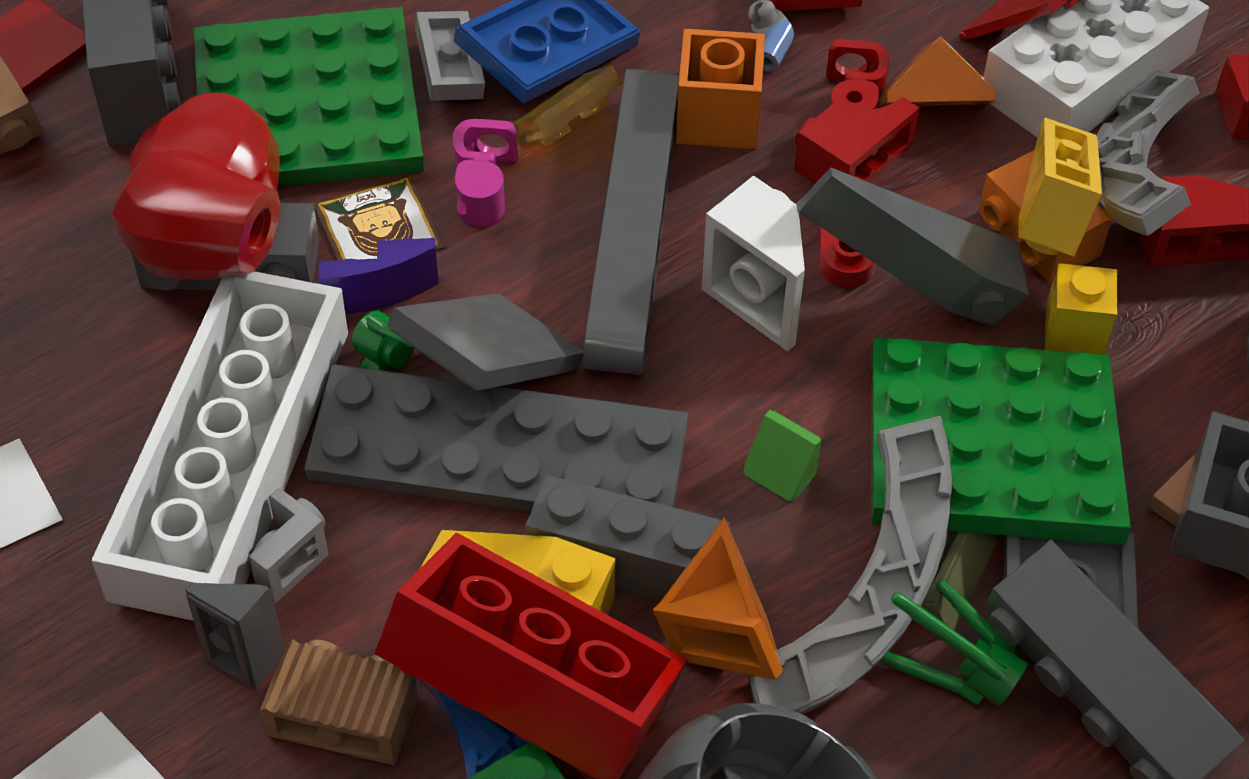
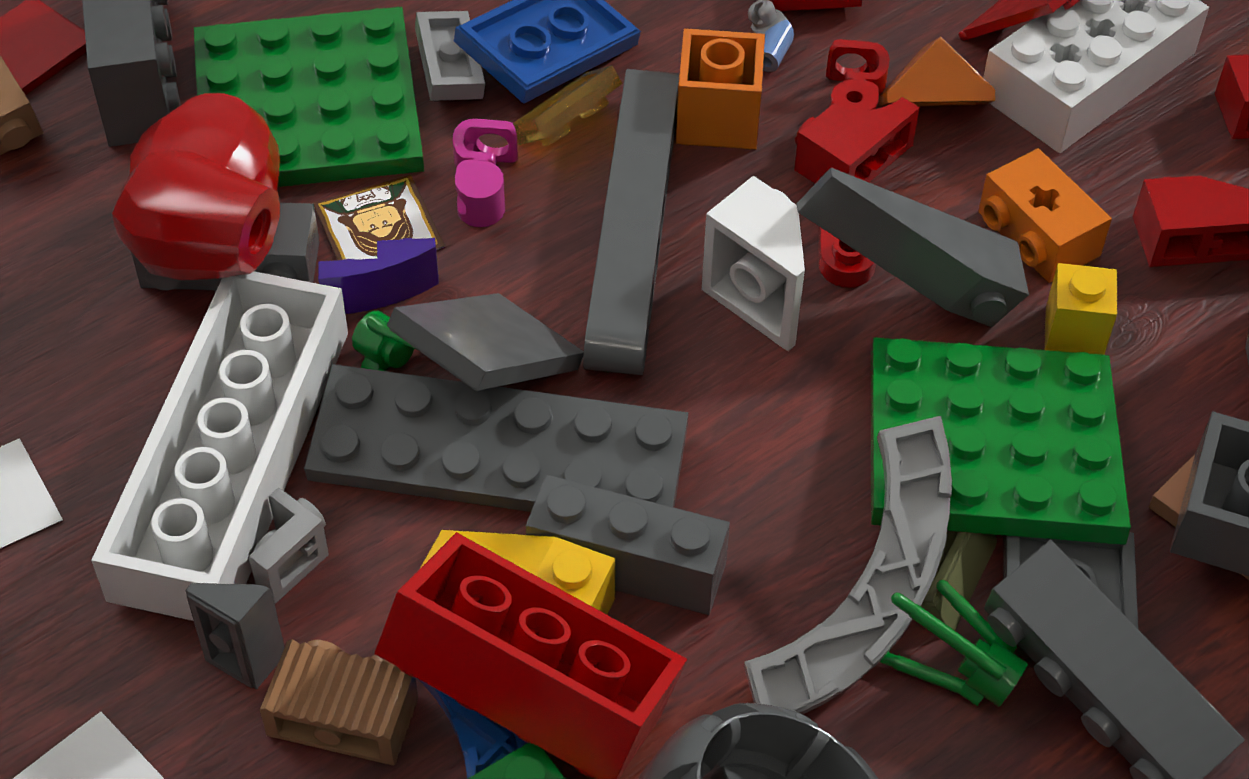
(716, 612): orange slope -> none
(783, 457): bright green slope -> none
(1060, 189): yellow slope -> none
(1129, 189): light grey tile -> none

